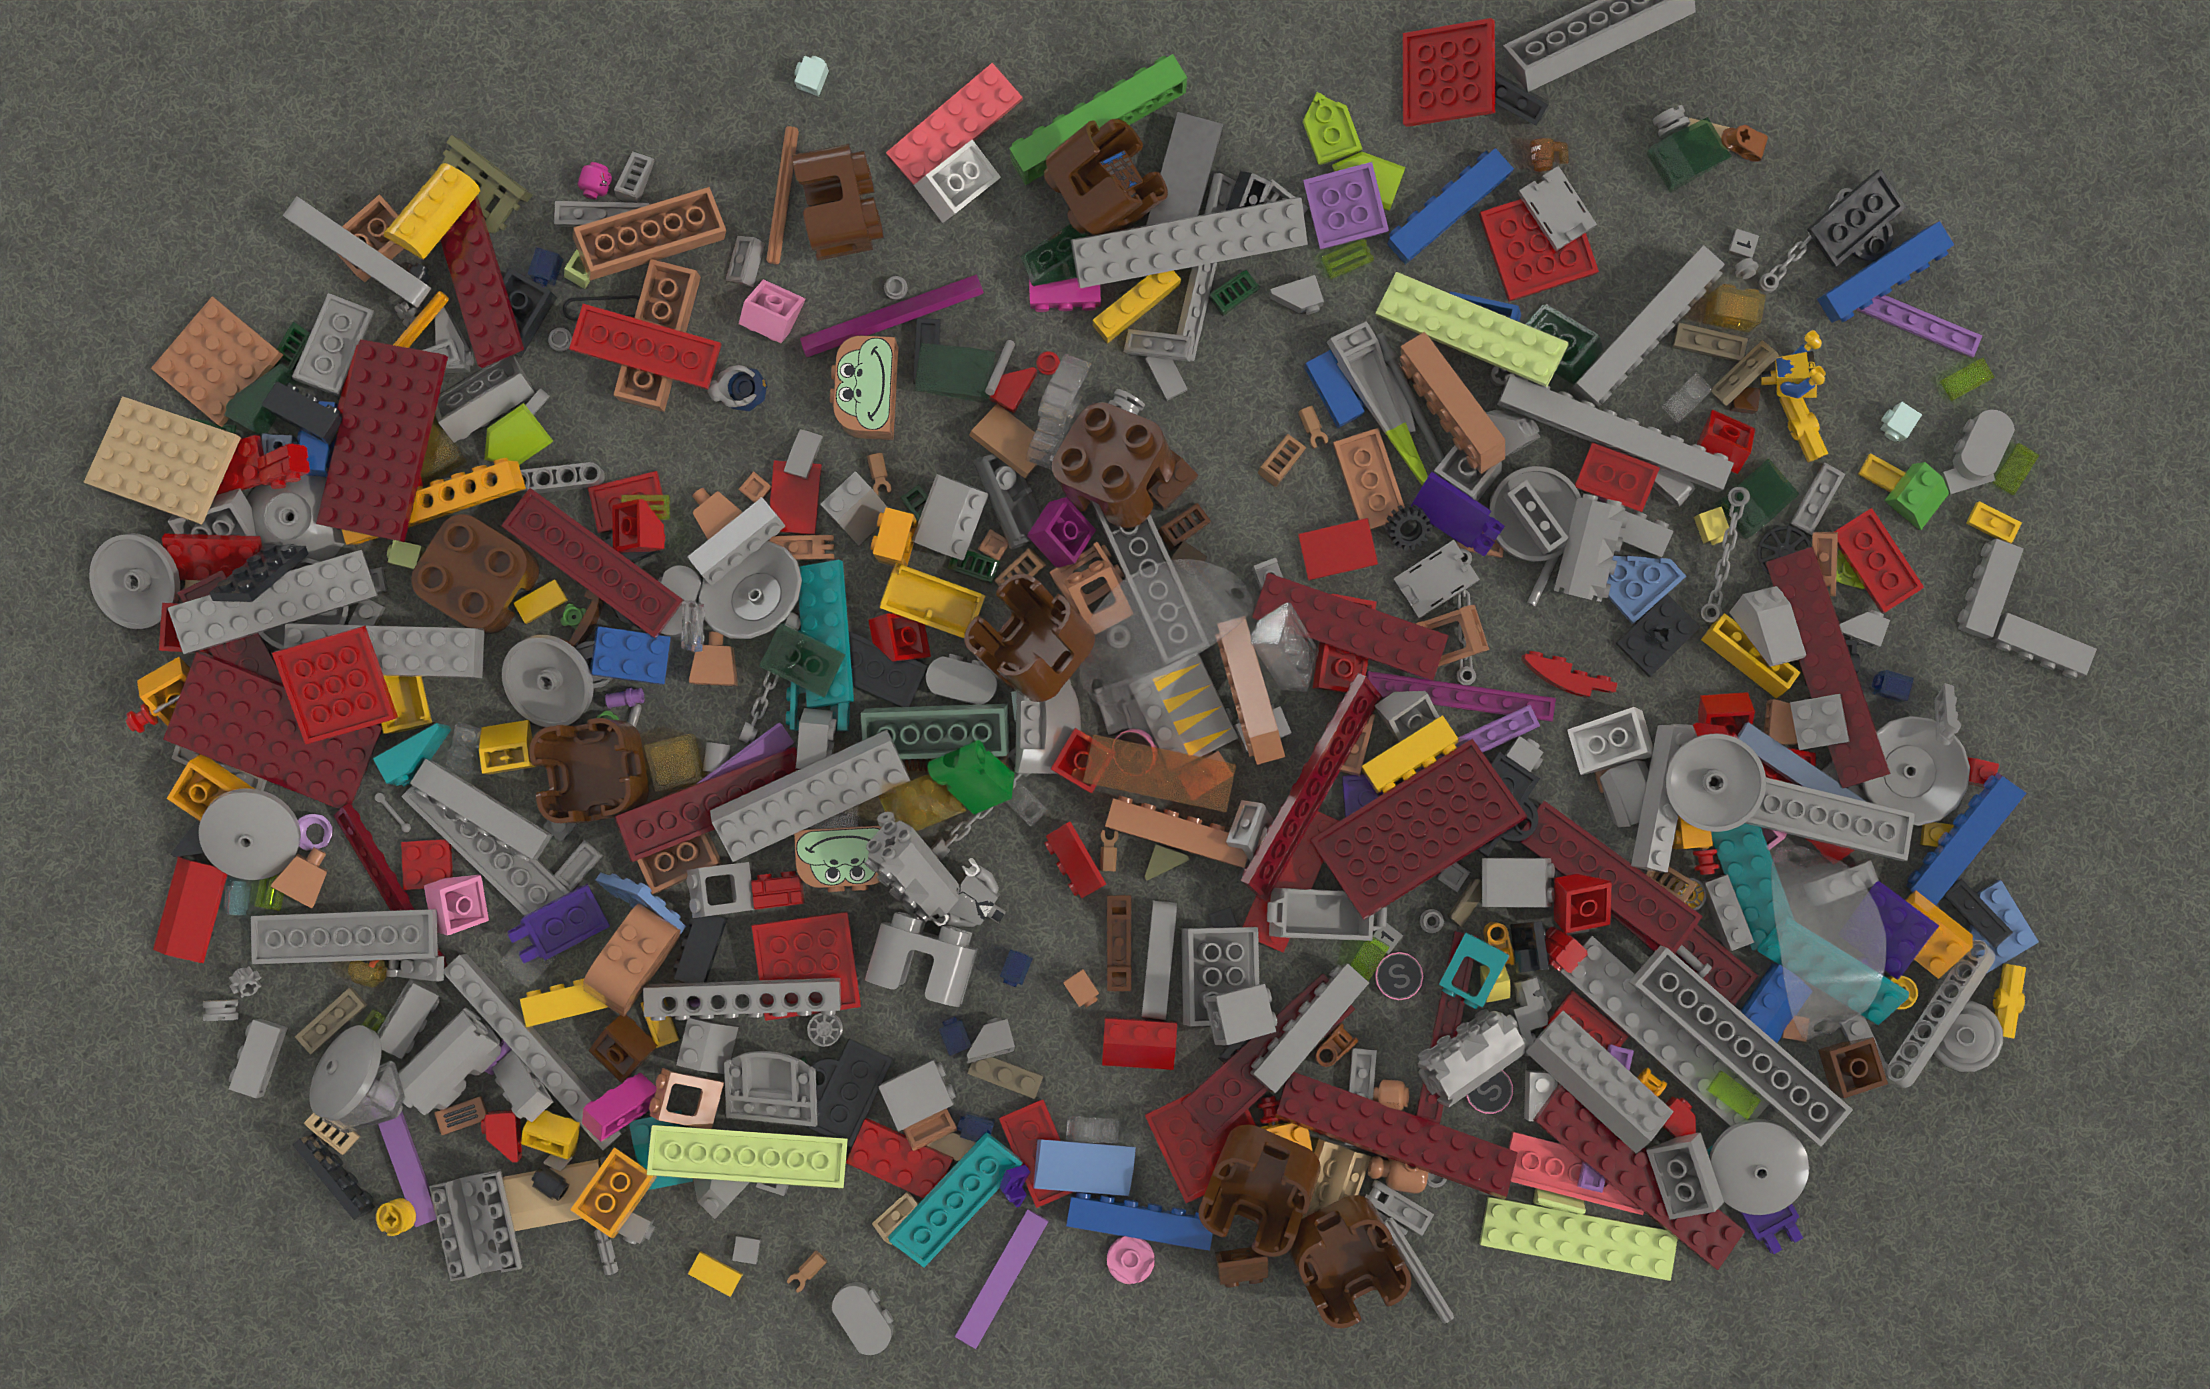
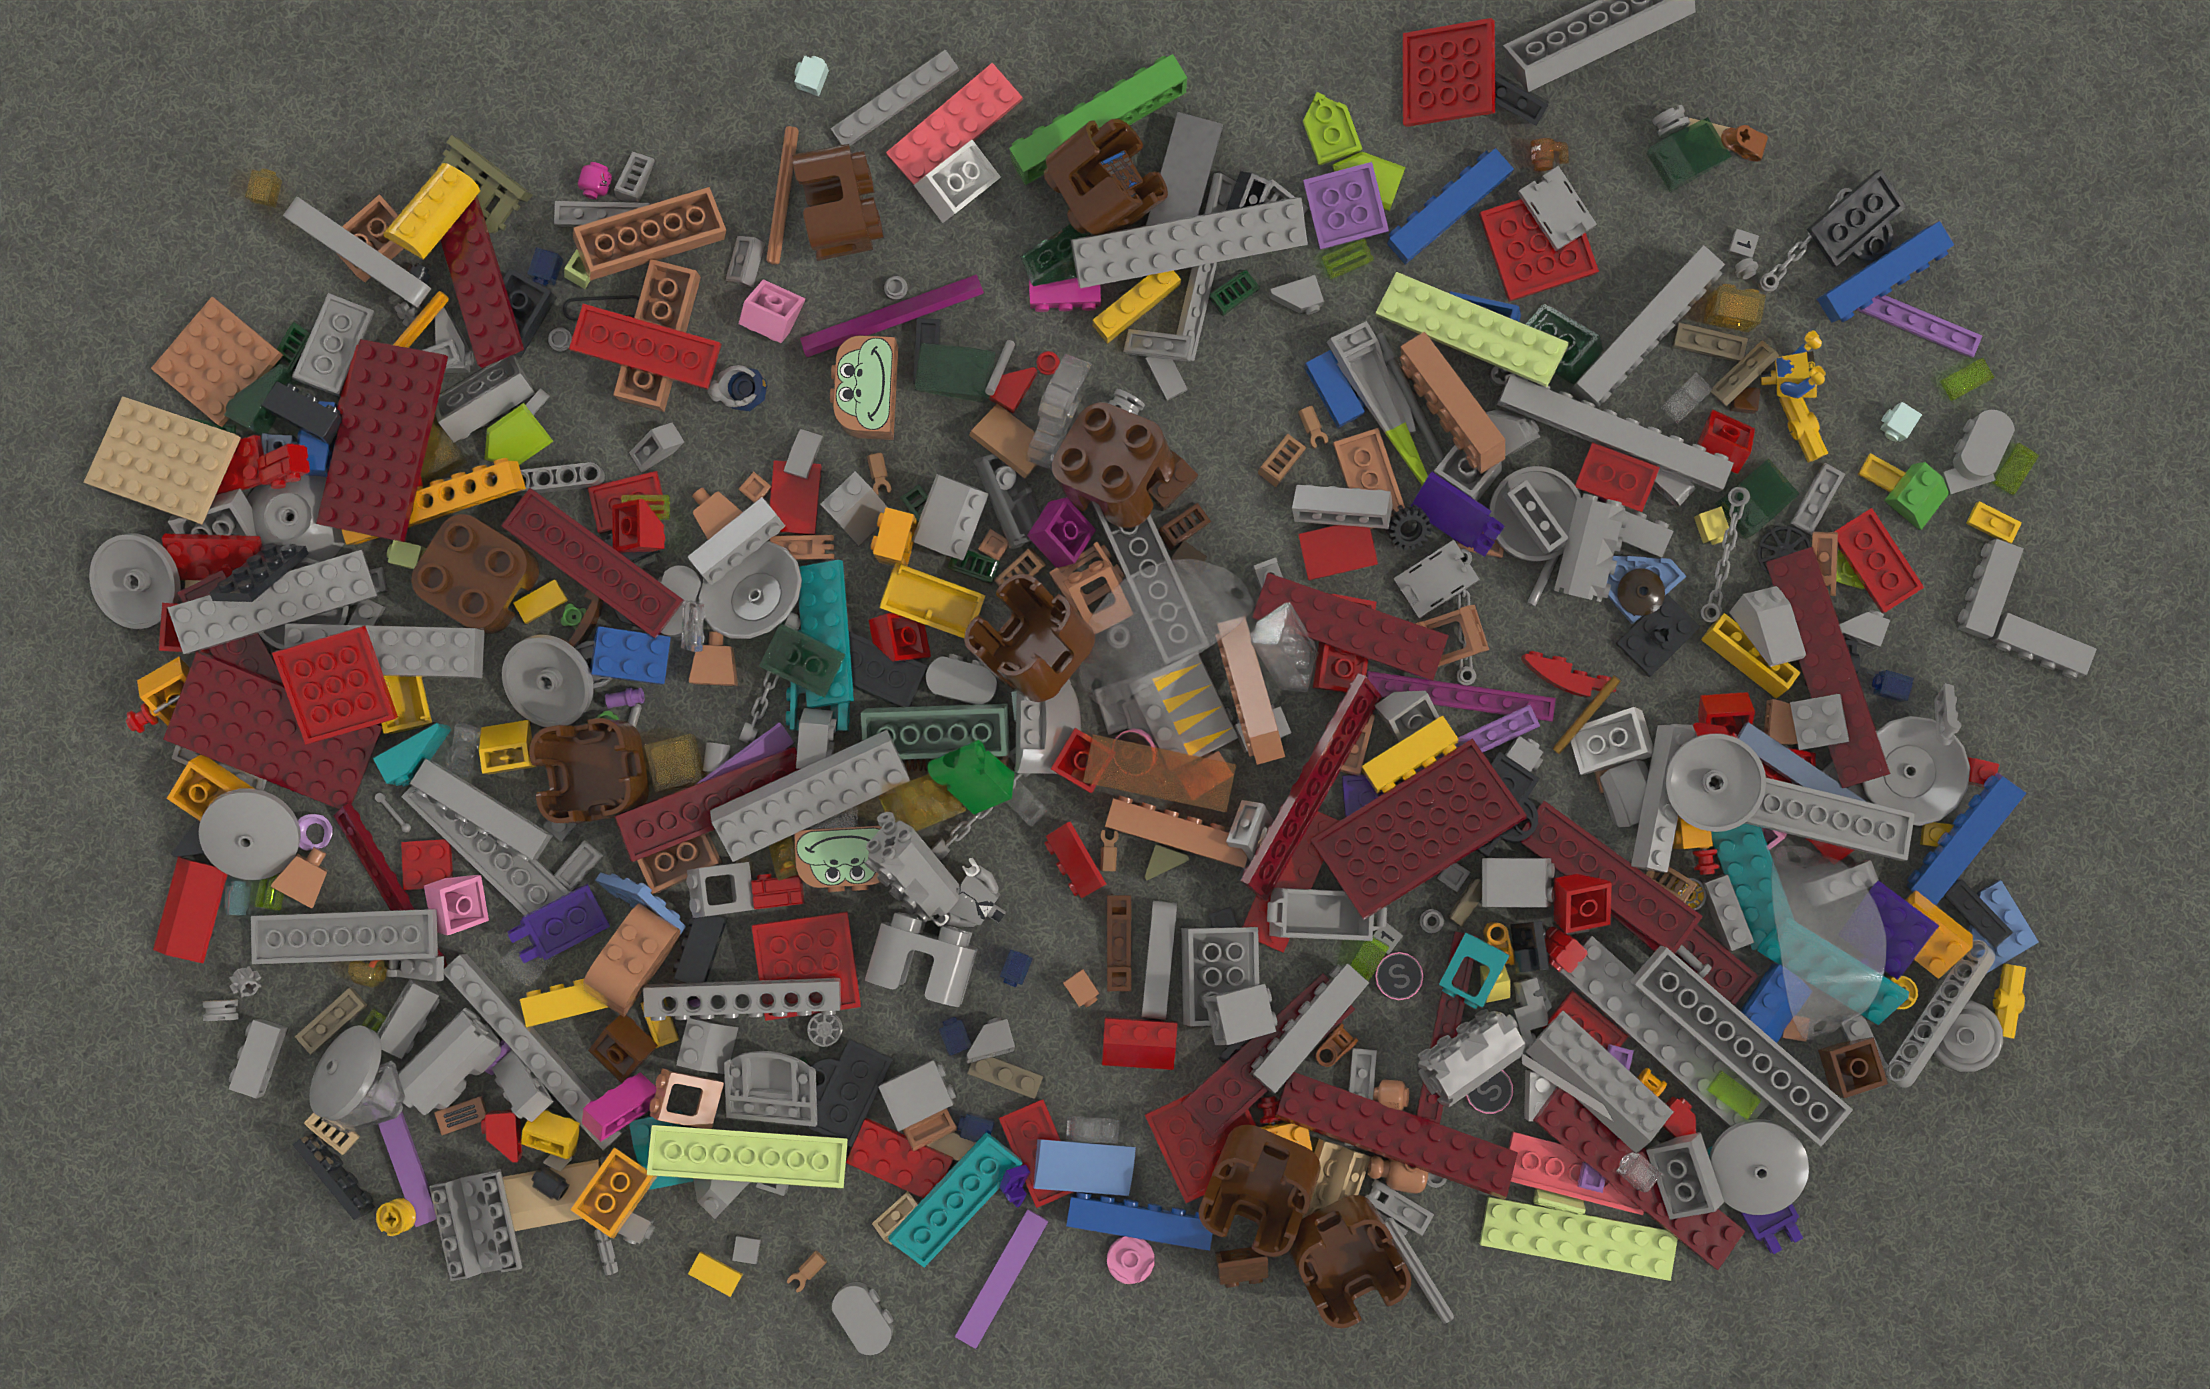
(263, 187): none -> clear yellow brick
(656, 446): none -> light grey slope
(784, 858): none -> clear yellow plate
(895, 99): none -> light grey plate
(1342, 506): none -> light grey brick
(1566, 1086): none -> white sticker
(1586, 714): none -> pearl gold bar
(1629, 593): none -> dark brown dish
(1638, 1172): none -> clear brick

